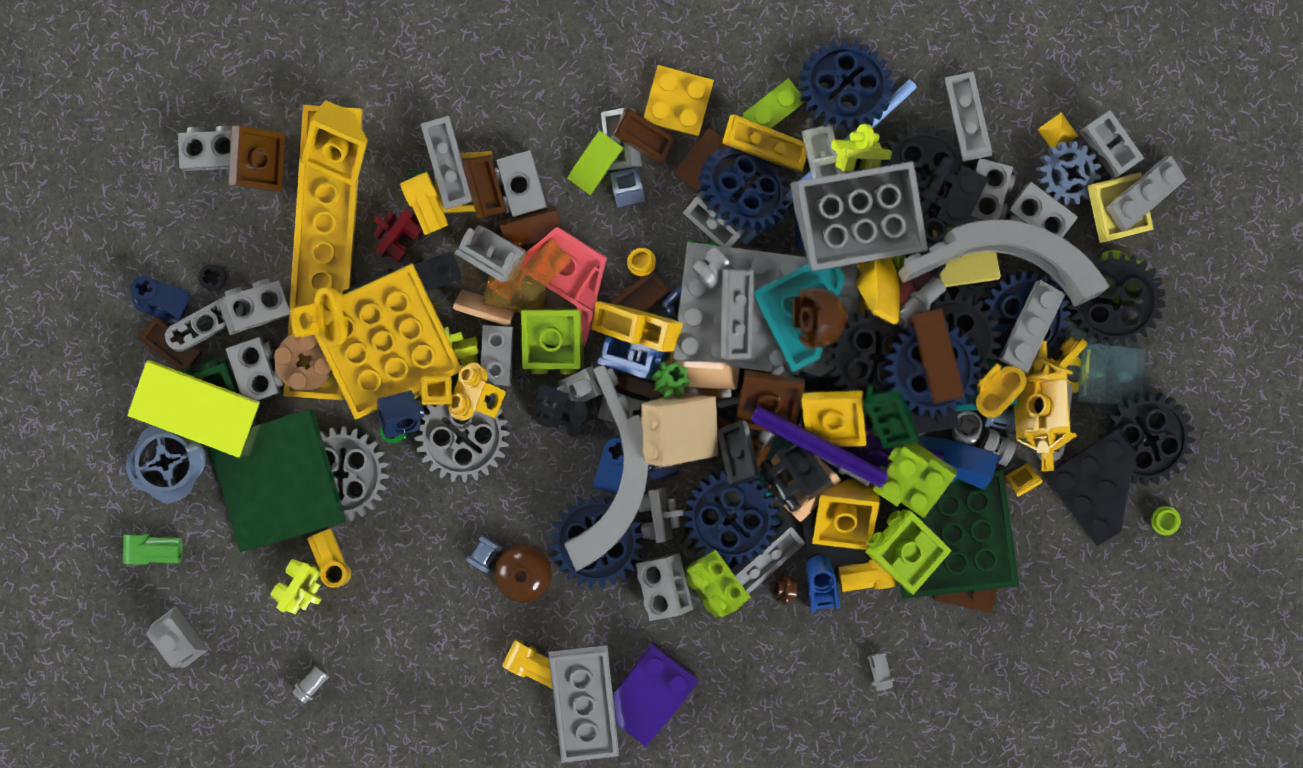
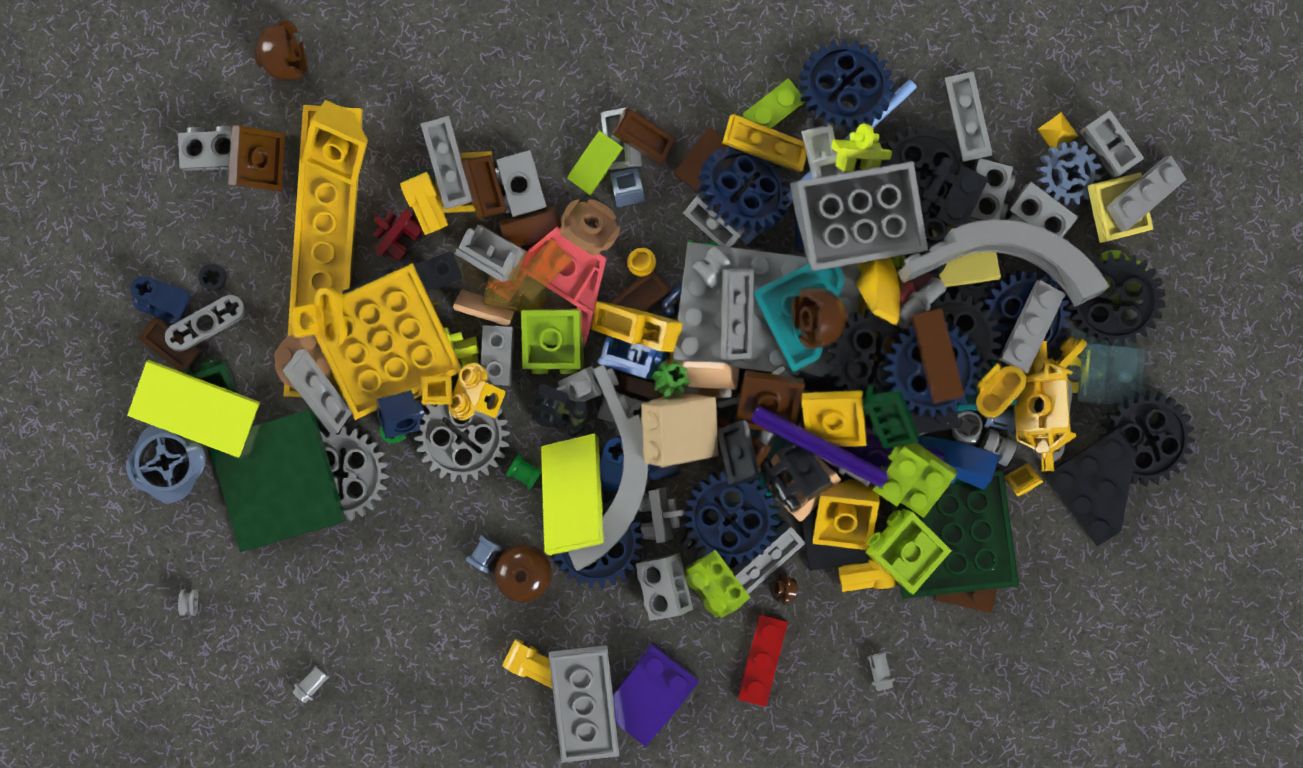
(146, 549): bright green piece -> none
(176, 639): light grey torso -> none
(188, 602): none -> light grey bush
(247, 373): light grey brick -> none
(256, 312): light grey brick -> none
(280, 52): none -> reddish brown cylinder
(301, 590): neon yellow hips -> none
(317, 391): none -> light grey plate
(328, 555): yellow piece -> none
(524, 472): none -> green bush
(572, 494): none -> neon yellow tile
(590, 239): none -> medium nougat plate
(678, 100): yellow plate -> none
(762, 660): none -> red plate
(821, 588): blue piece -> none
(1165, 520): lime plate -> none

